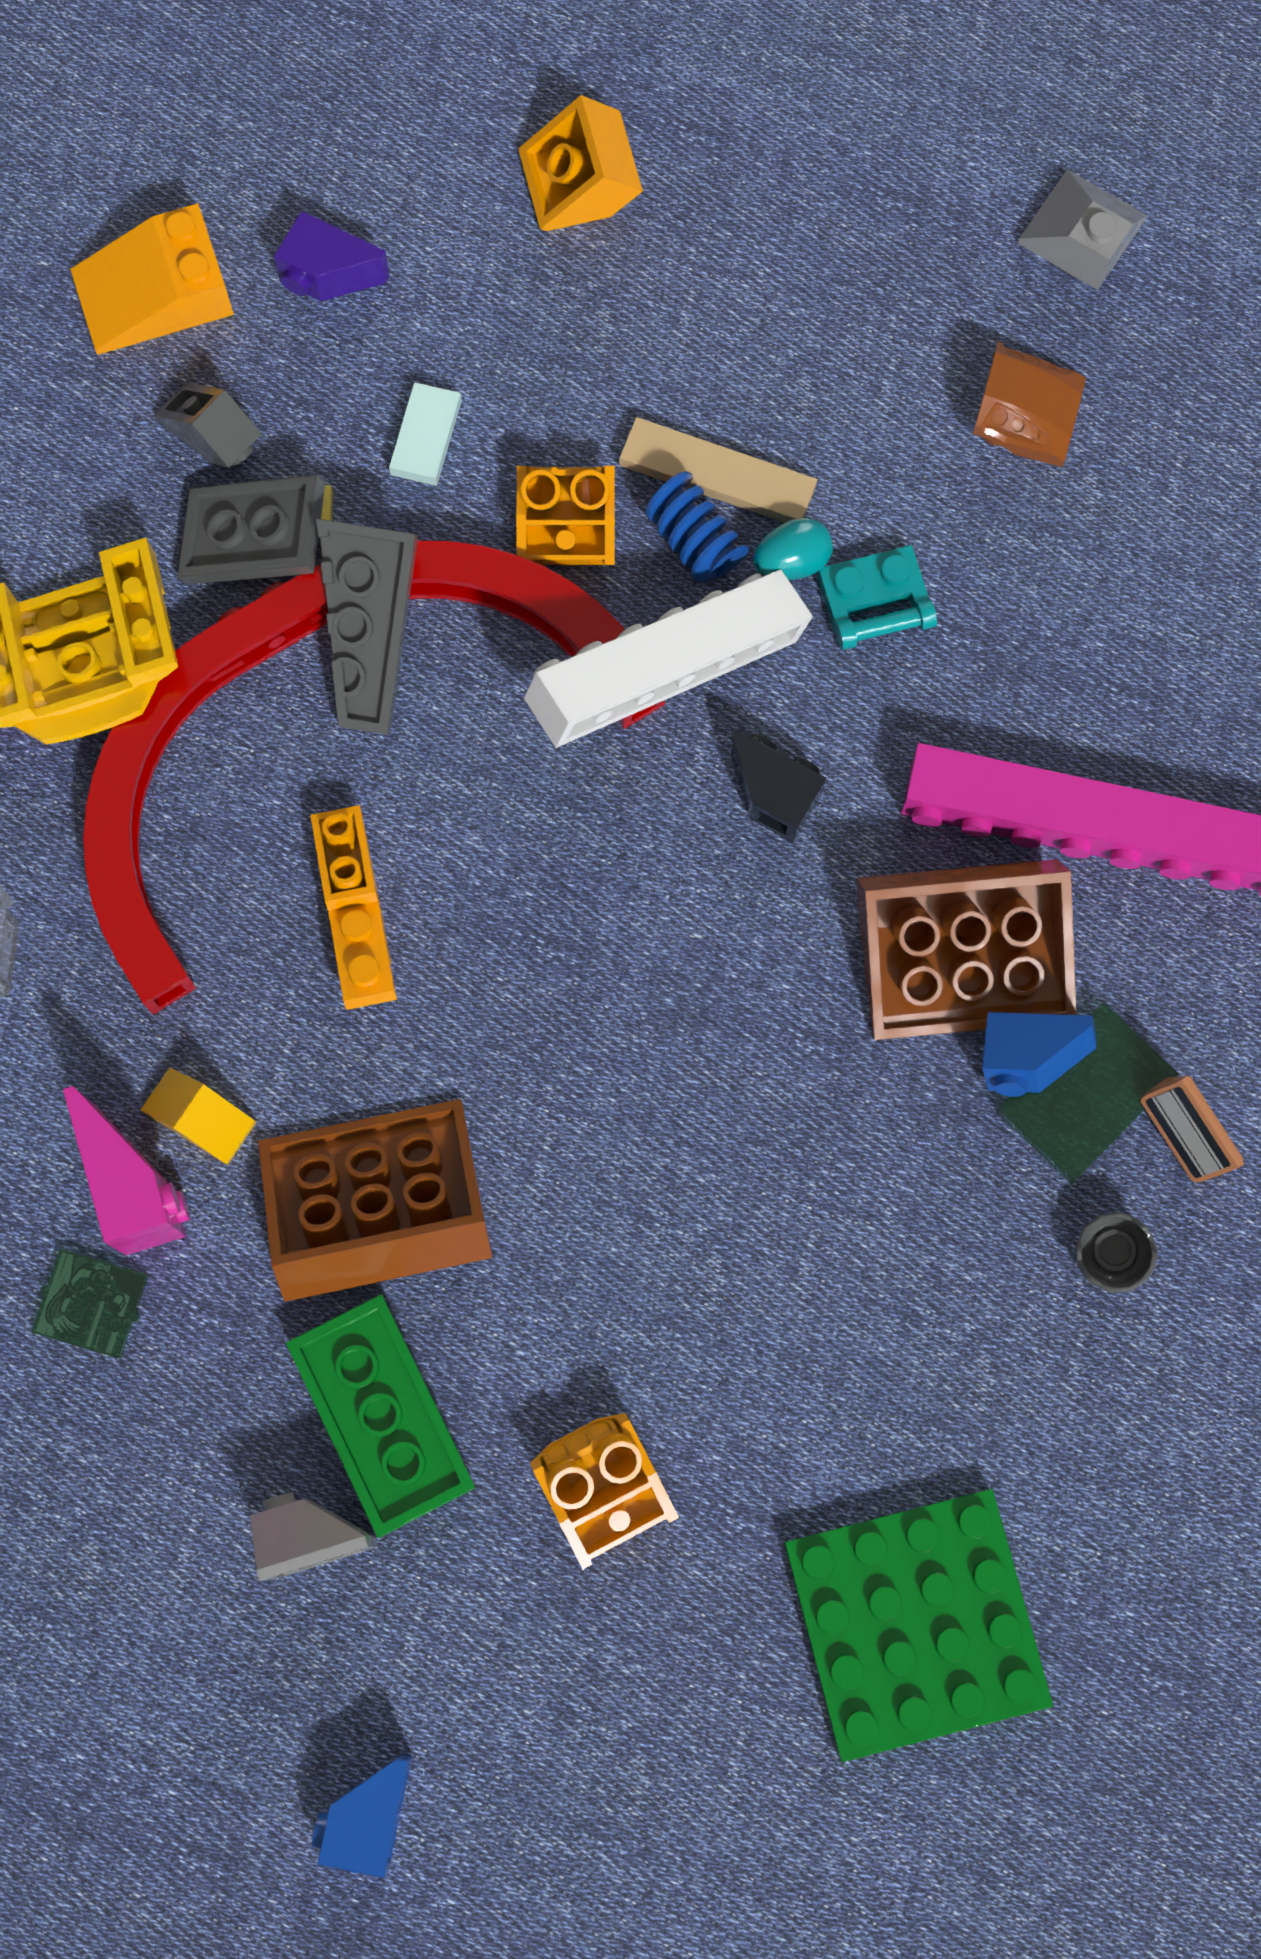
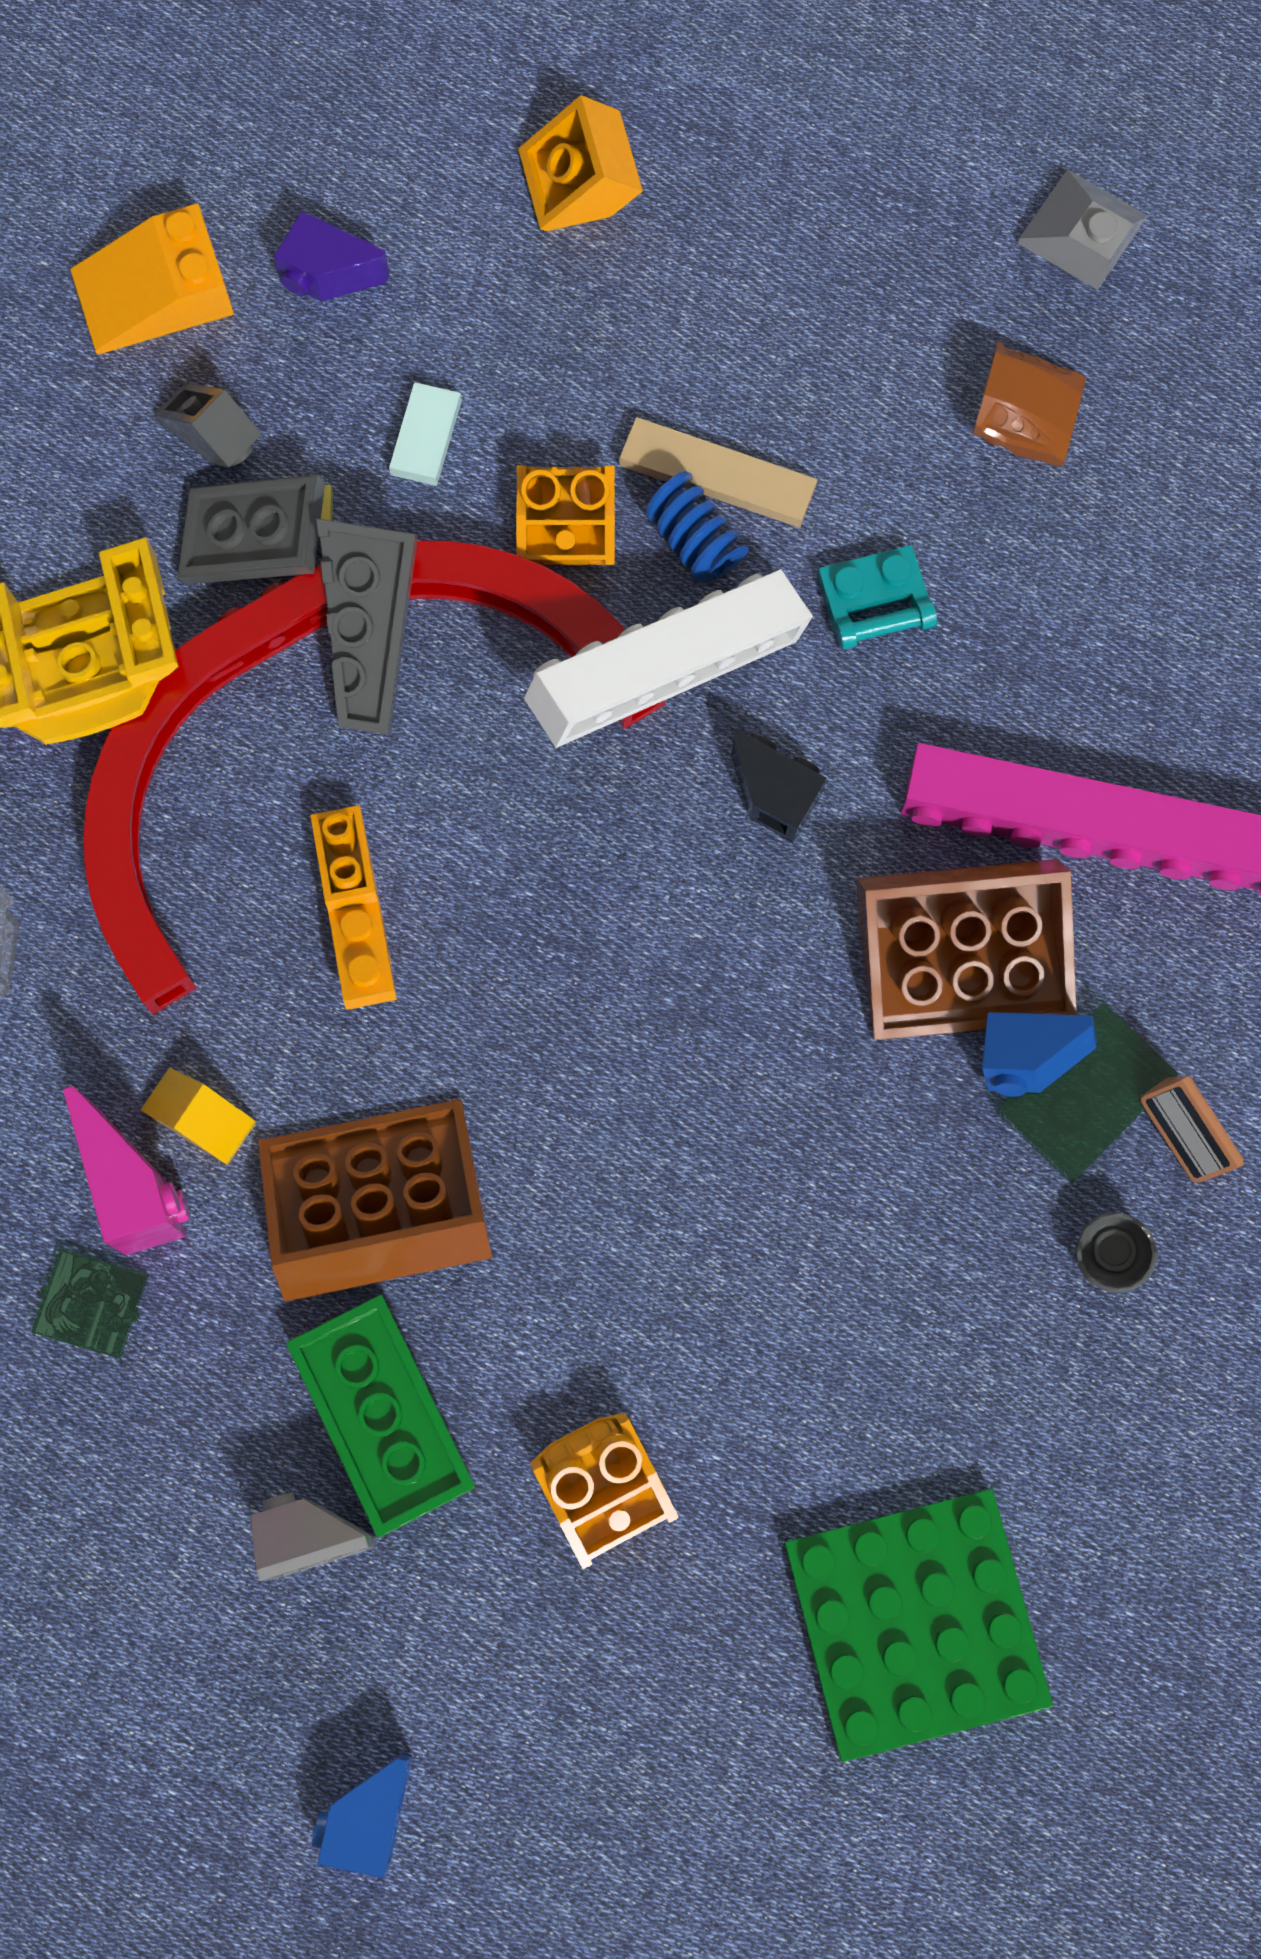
(796, 548): teal animal -> none

